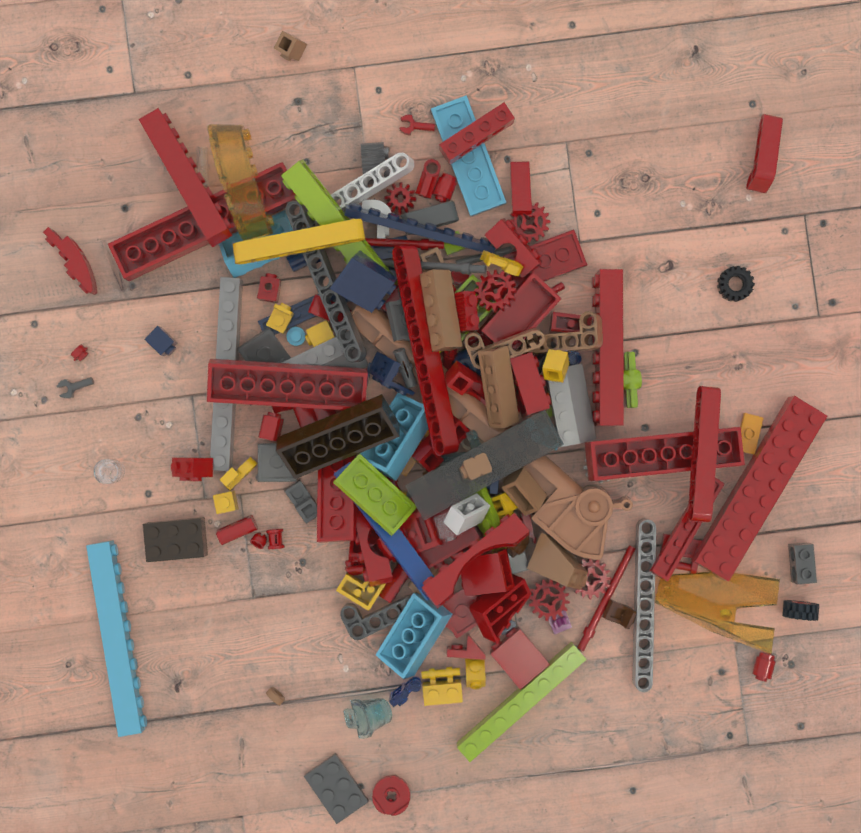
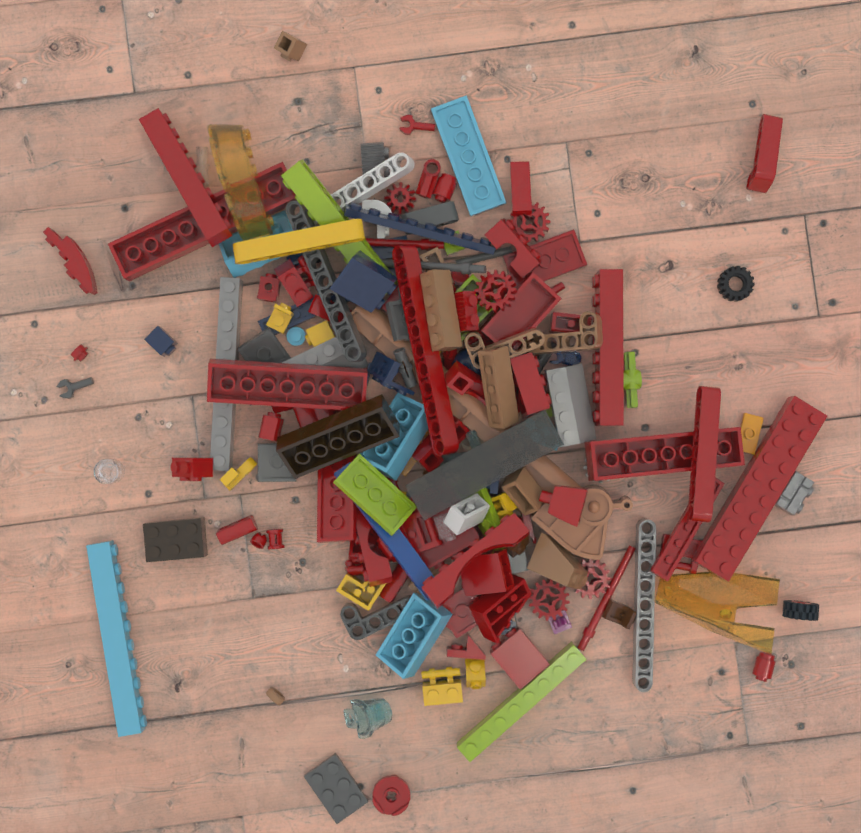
(225, 502): yellow brick -> none
(293, 282): none -> red brick
(302, 501): dark grey slope -> none
(400, 695): clear blue plate -> none
(475, 467): medium nougat brick -> none
(476, 133): red brick -> none
(508, 265): yellow piece -> none
(555, 365): yellow brick -> none
(565, 503): none -> red torso
(795, 493): none -> flat silver brick
(802, 563): dark grey brick -> none

